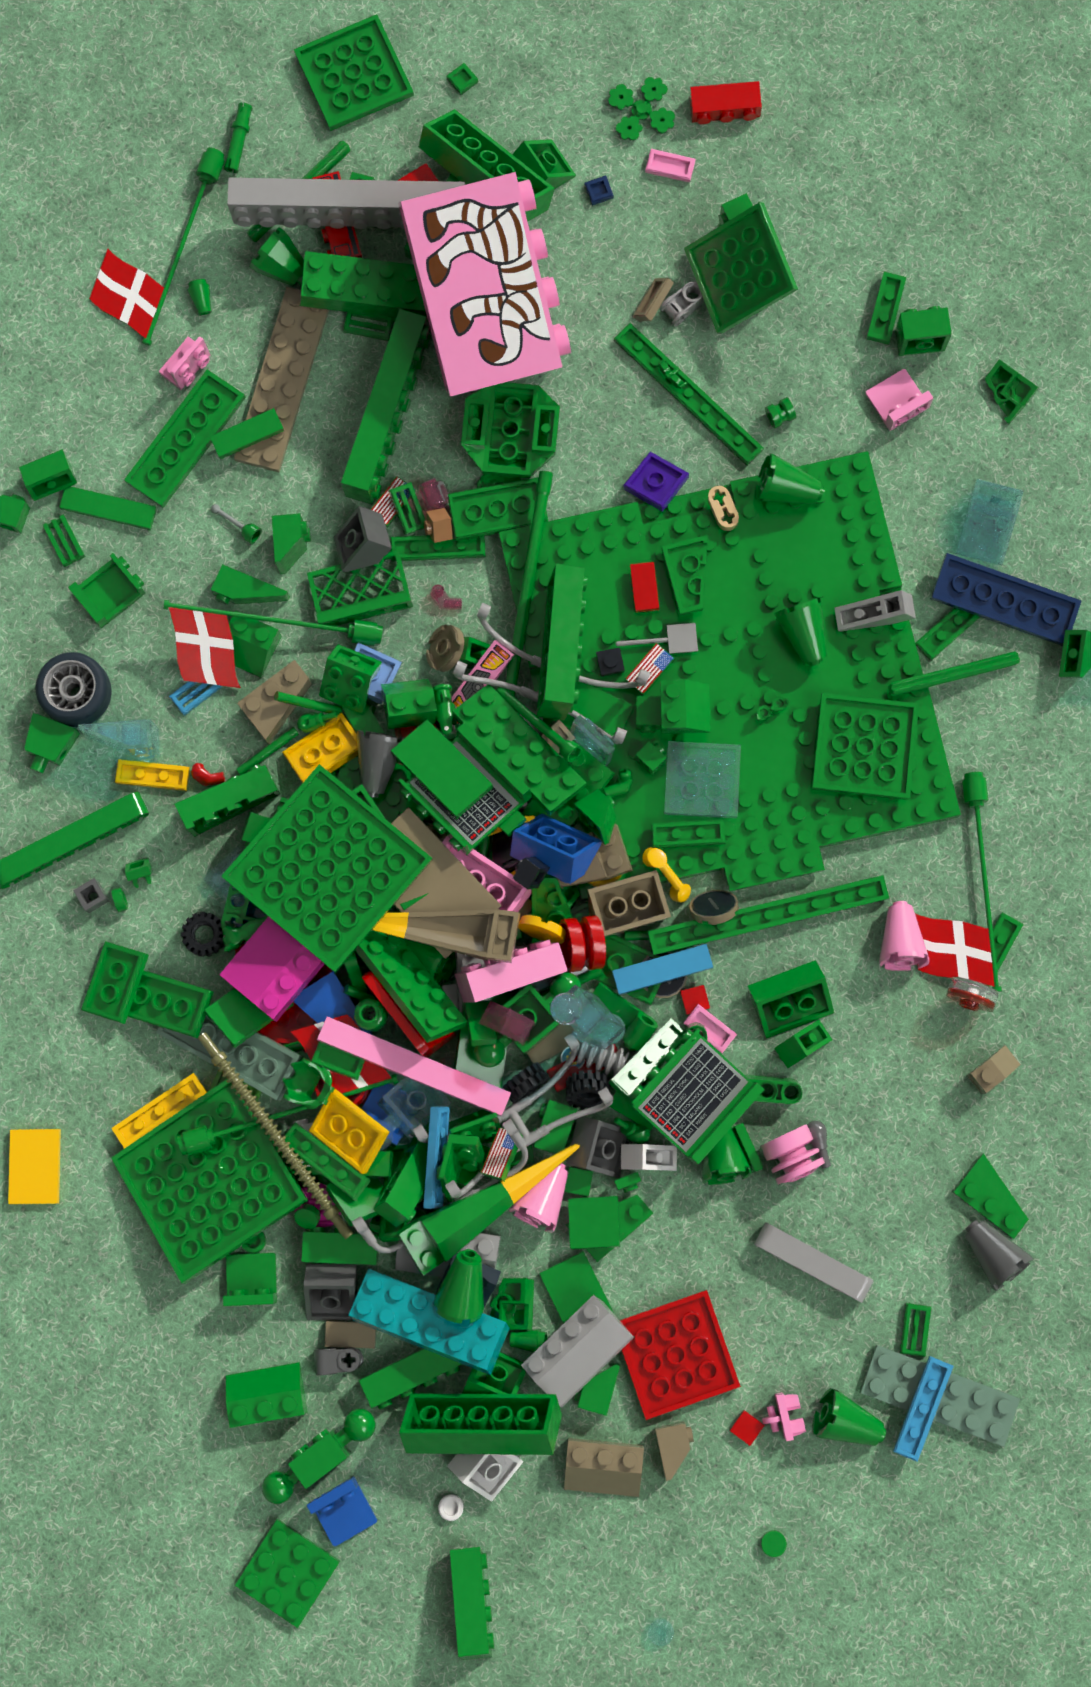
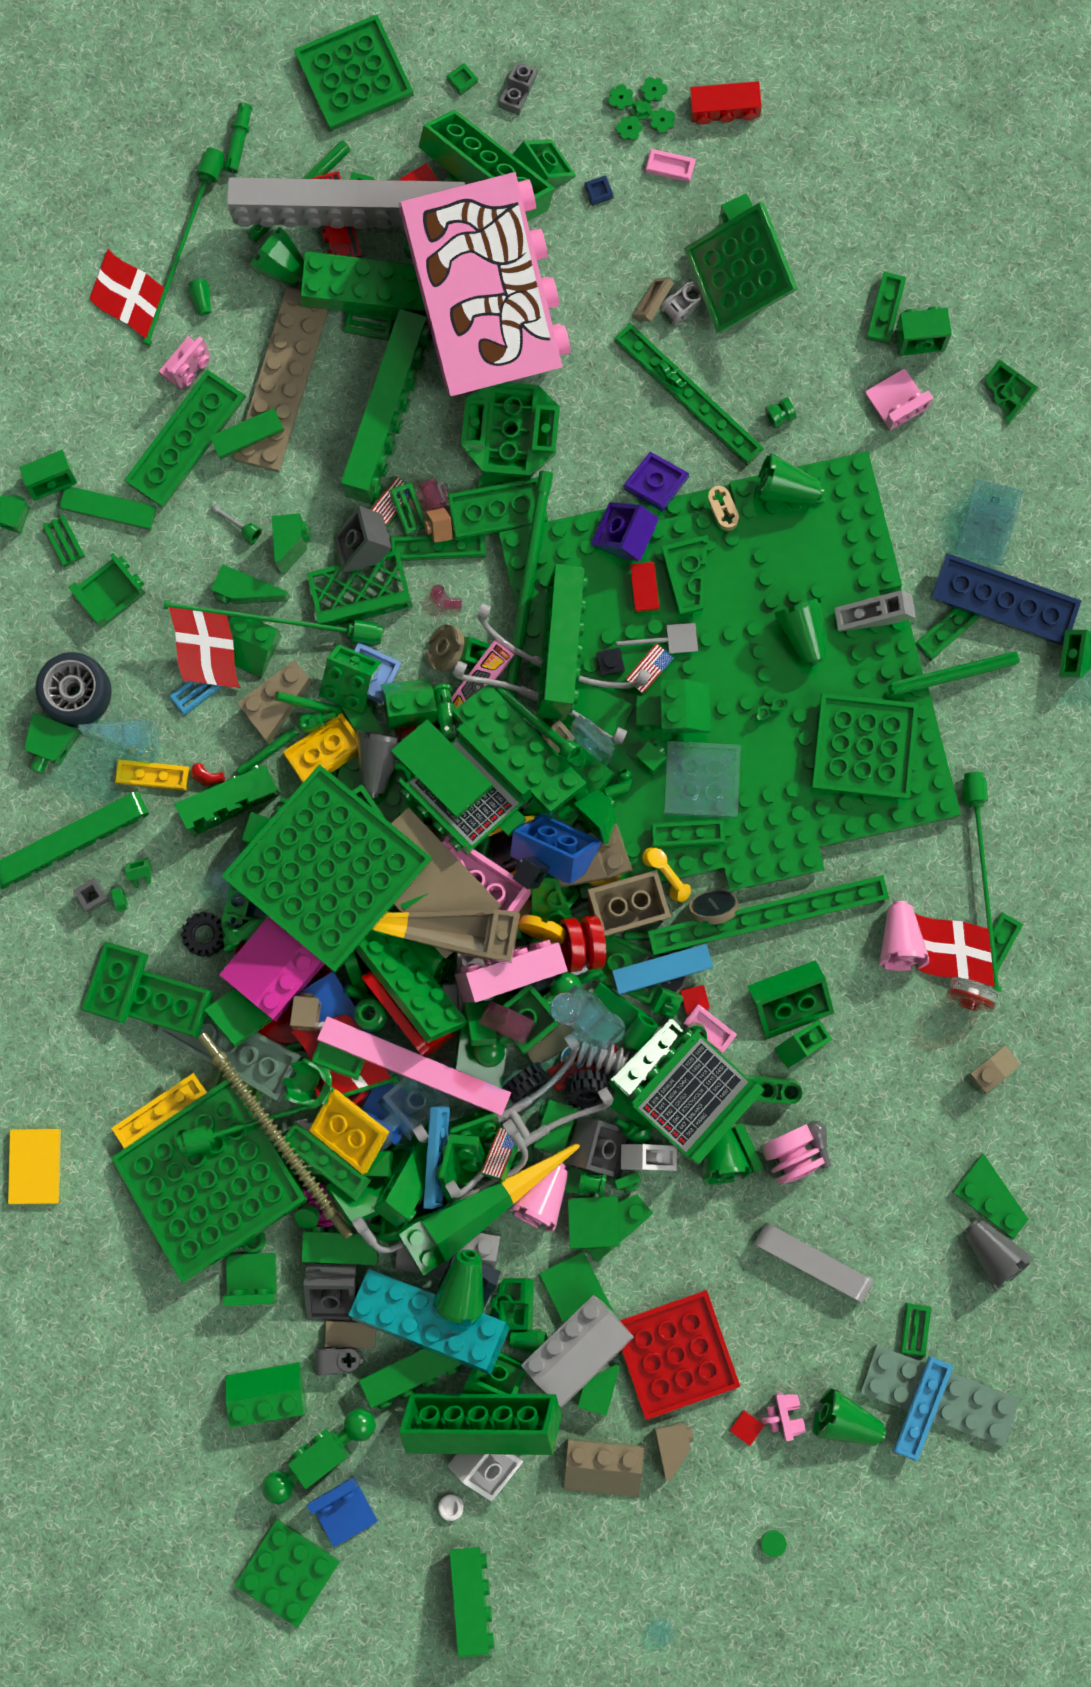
(305, 1012): none -> dark tan brick
(518, 88): none -> dark grey slope
(592, 1183): none -> green bush
(625, 530): none -> dark purple slope
(666, 1002): none -> green tile

